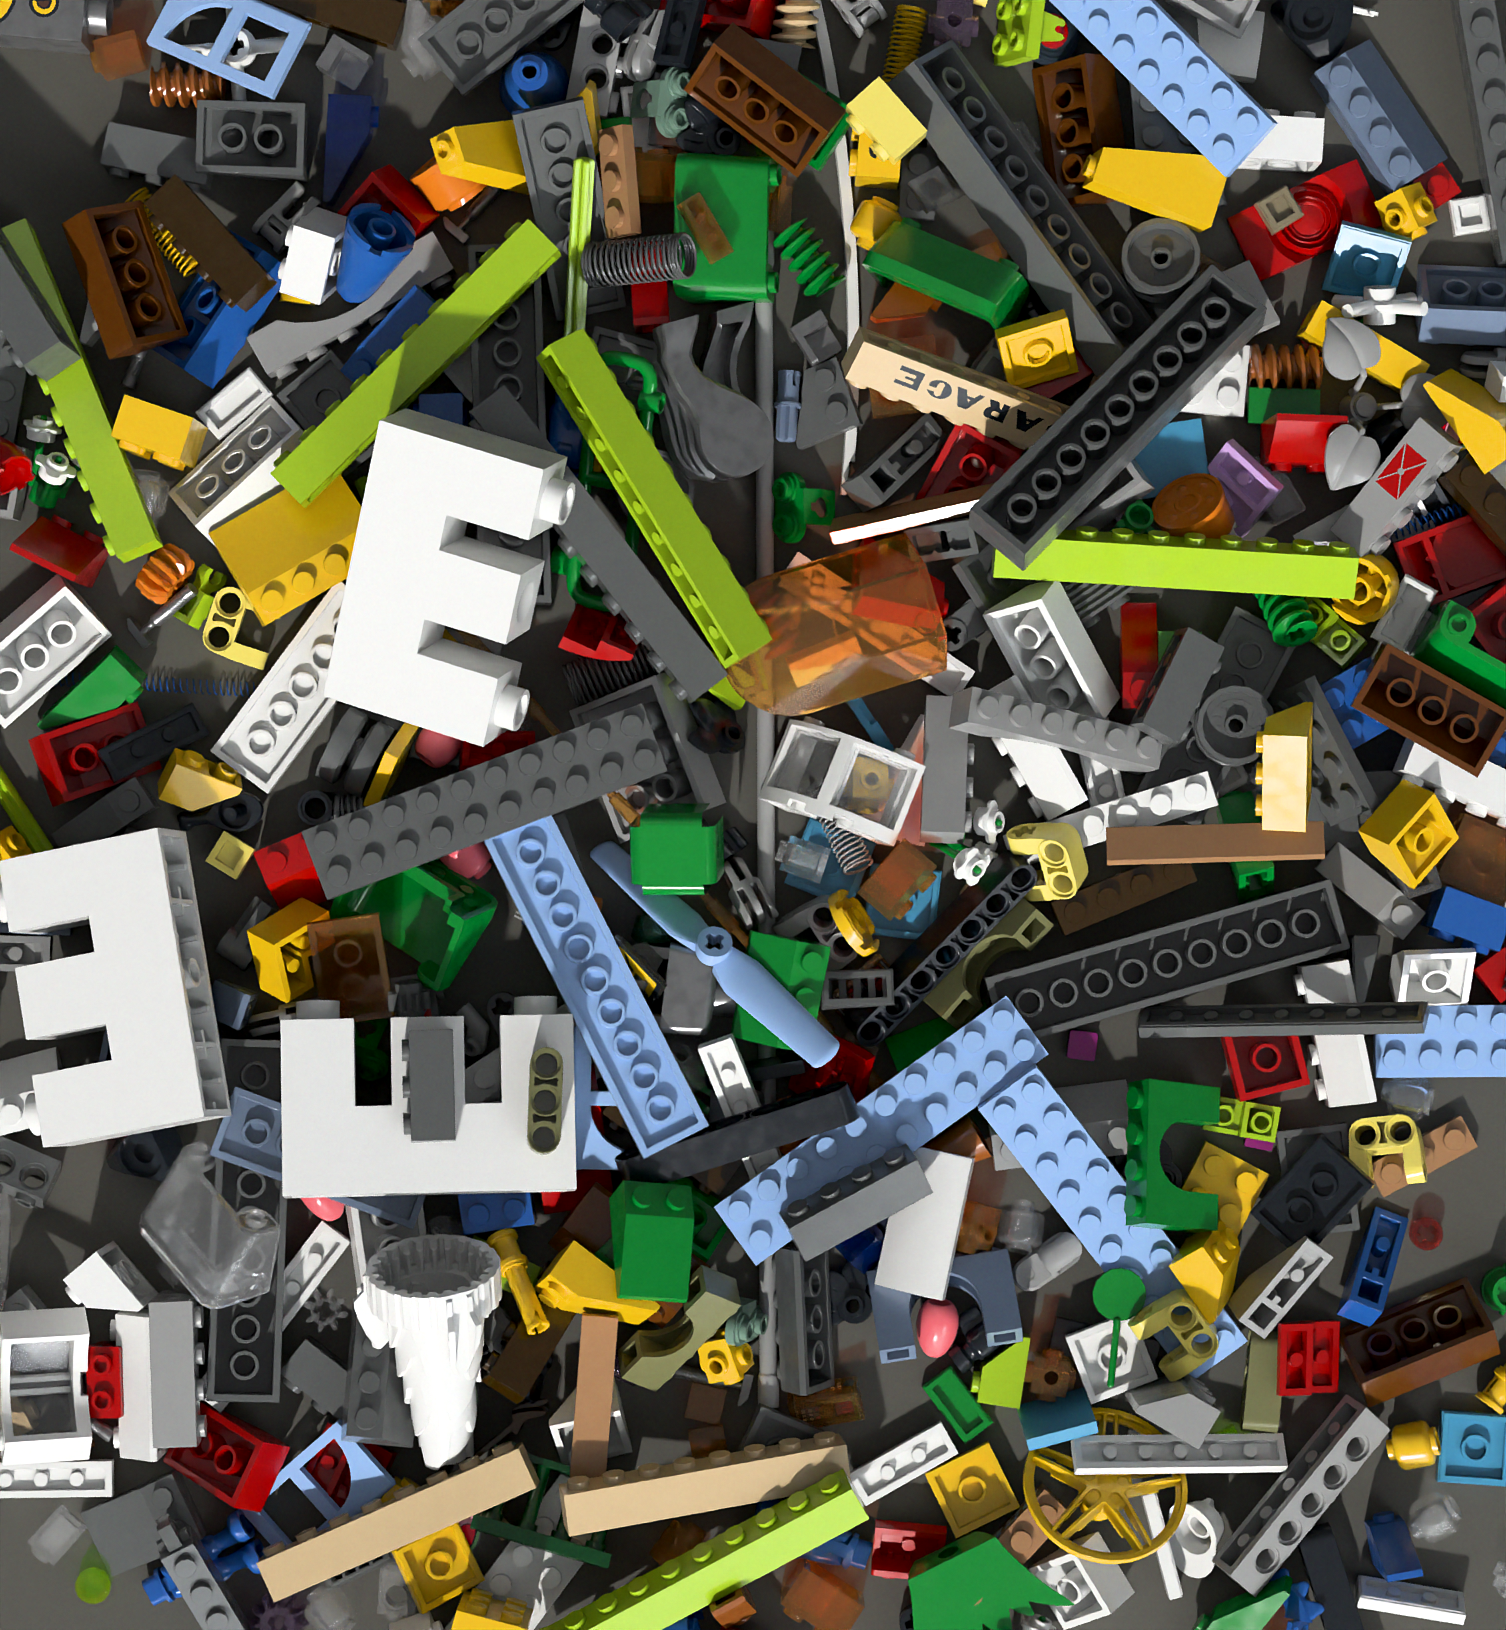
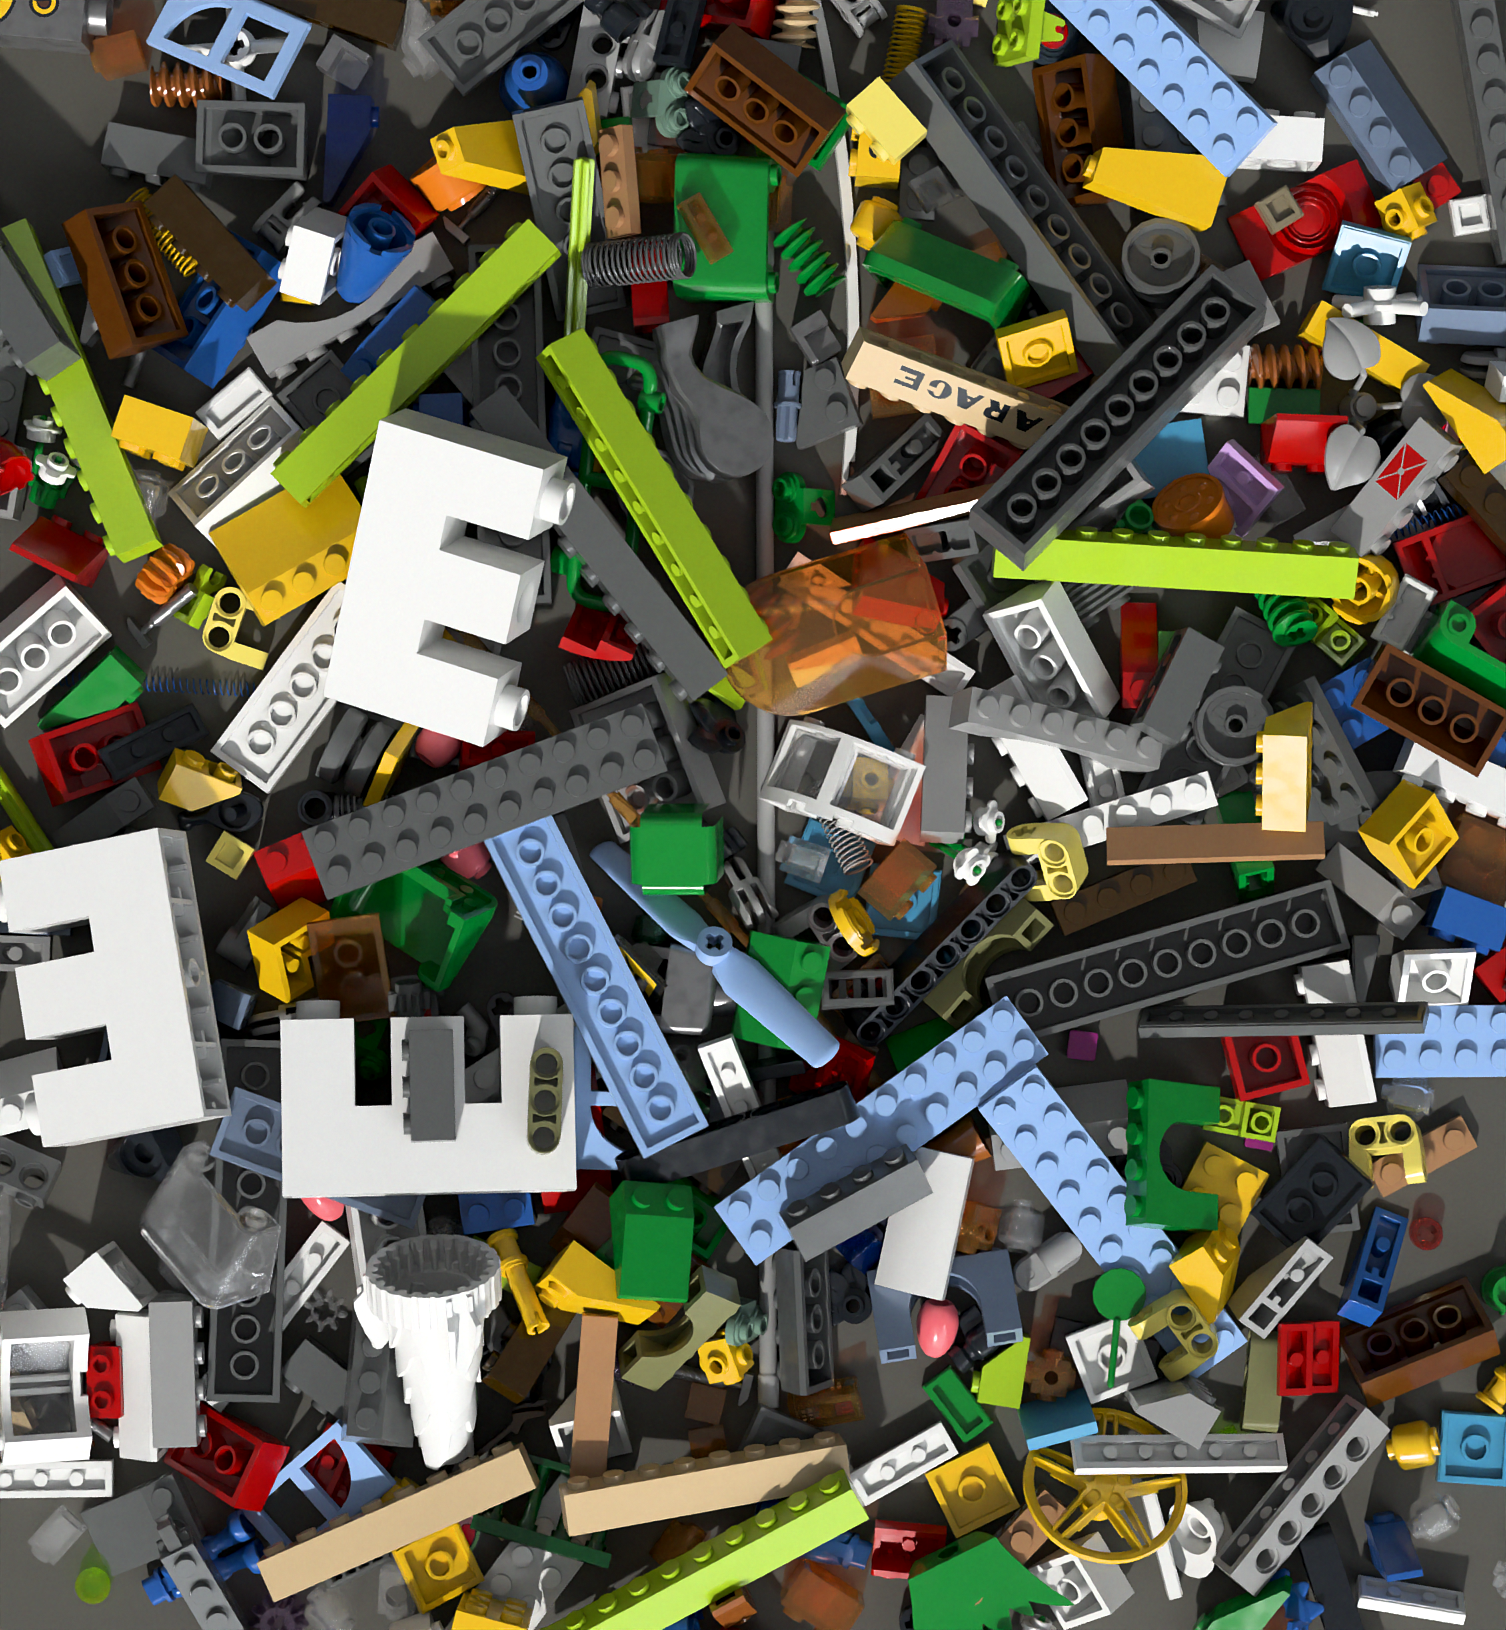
(62, 267): none -> light blue tile

